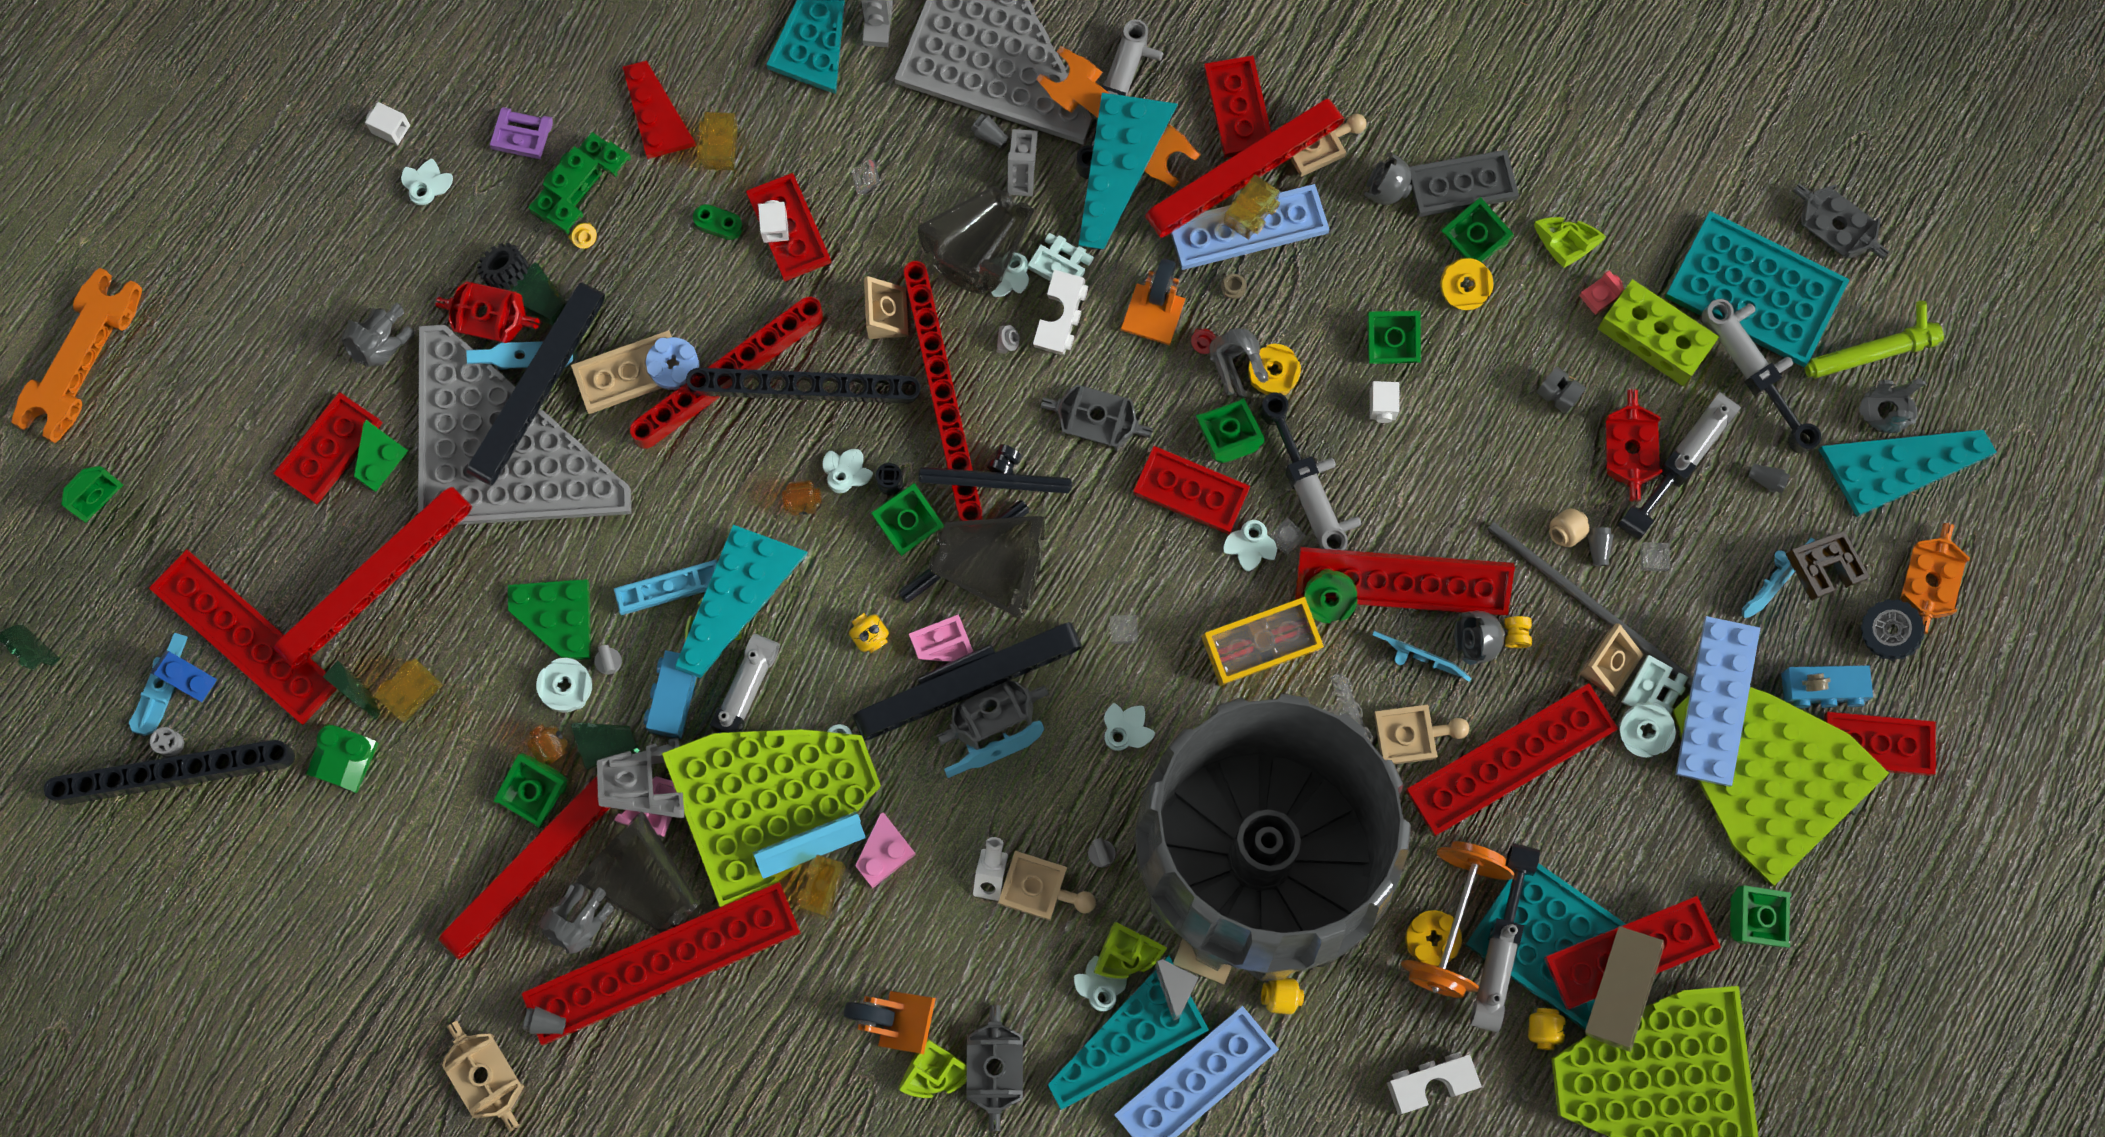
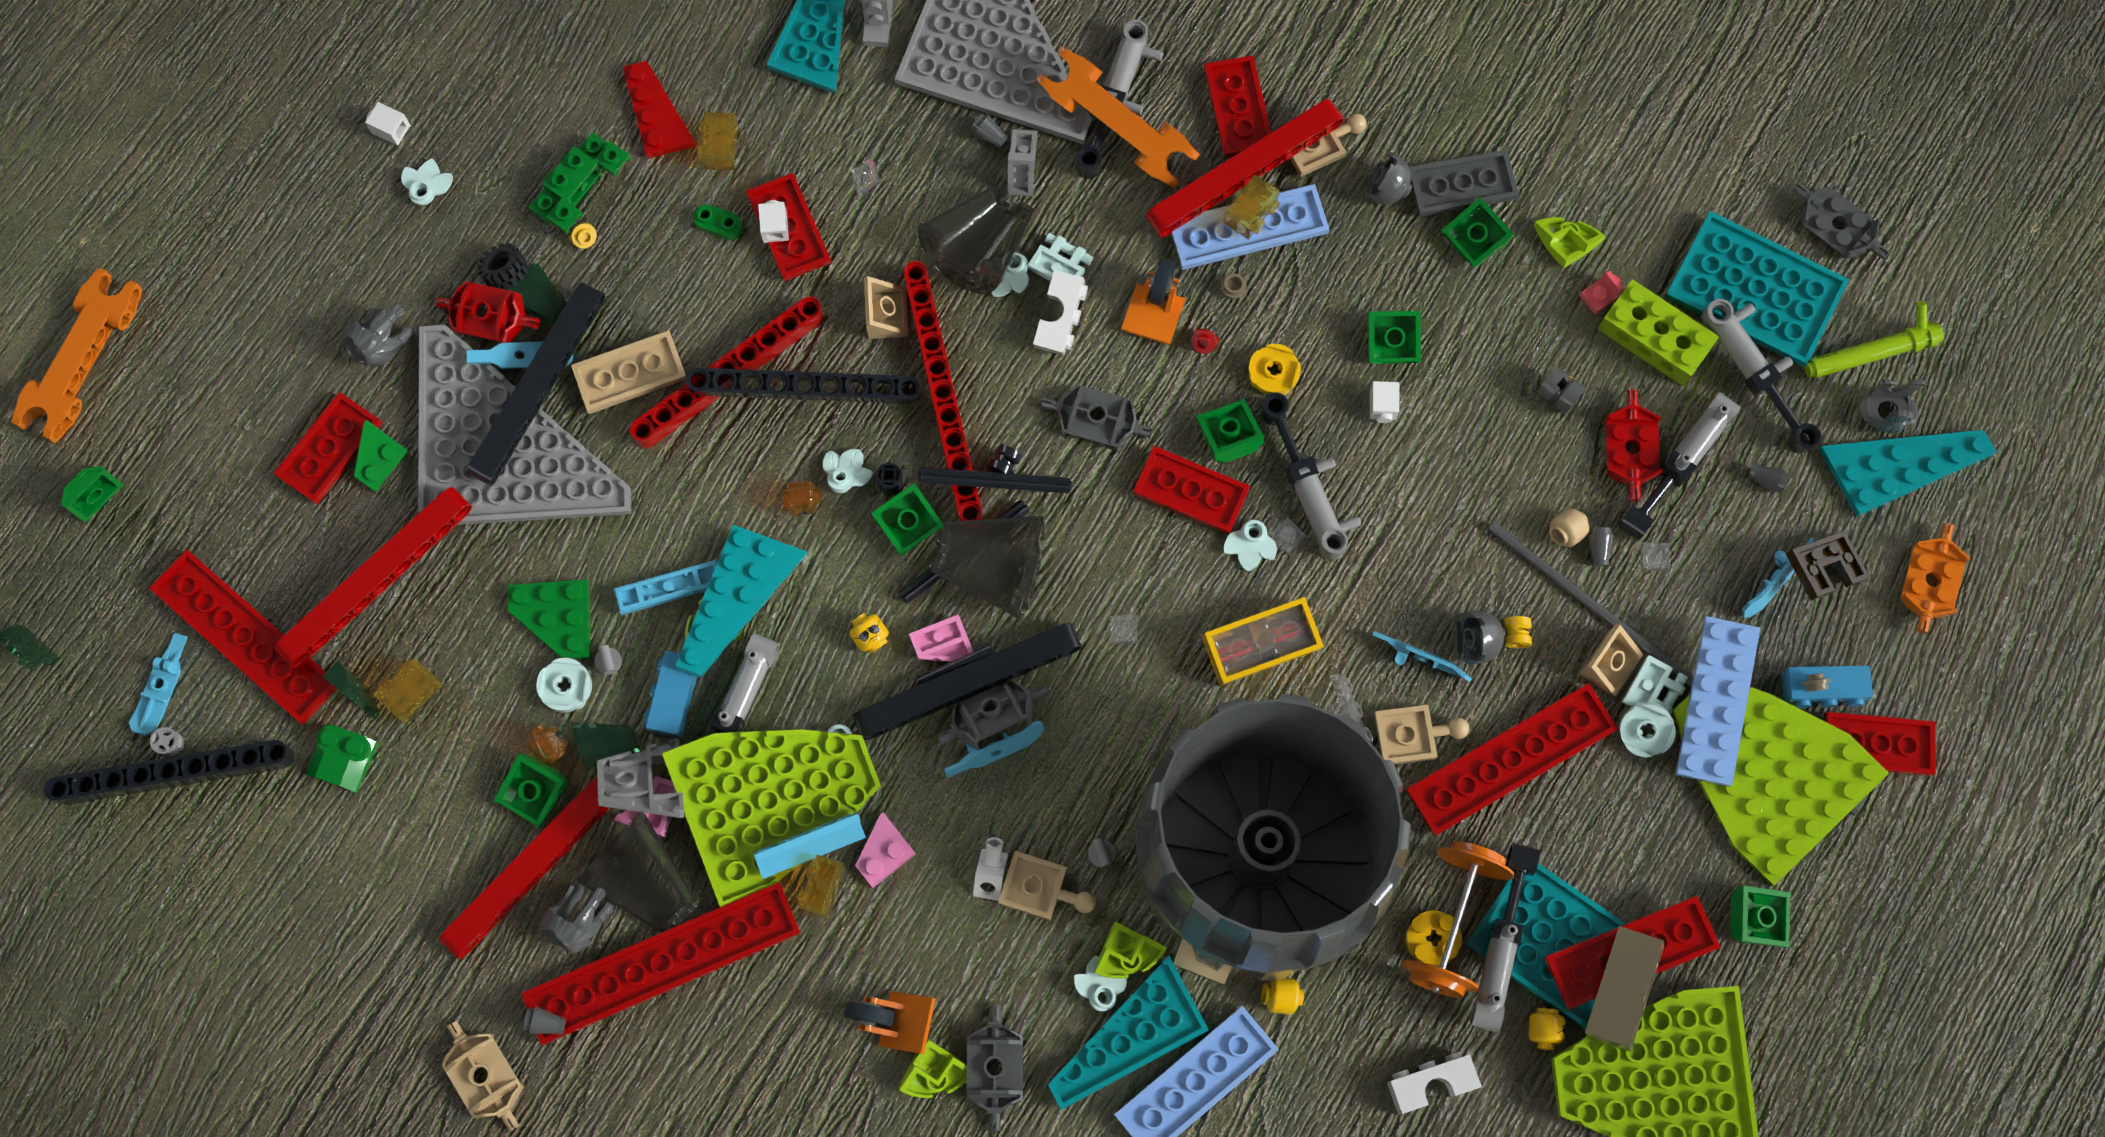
(183, 676): blue brick -> none
(518, 139): medium lavender plate -> none
(665, 350): light blue plate -> none
(1007, 339): light grey plate -> none
(1122, 149): teal wing -> none
(1127, 724): light aqua plate -> none
(1176, 986): light grey slope -> none
(1231, 345): dark grey piece -> none
(1327, 582): green plate -> none
(1414, 580): red plate -> none
(1455, 274): yellow plate -> none
(1895, 645): black wheel -> none

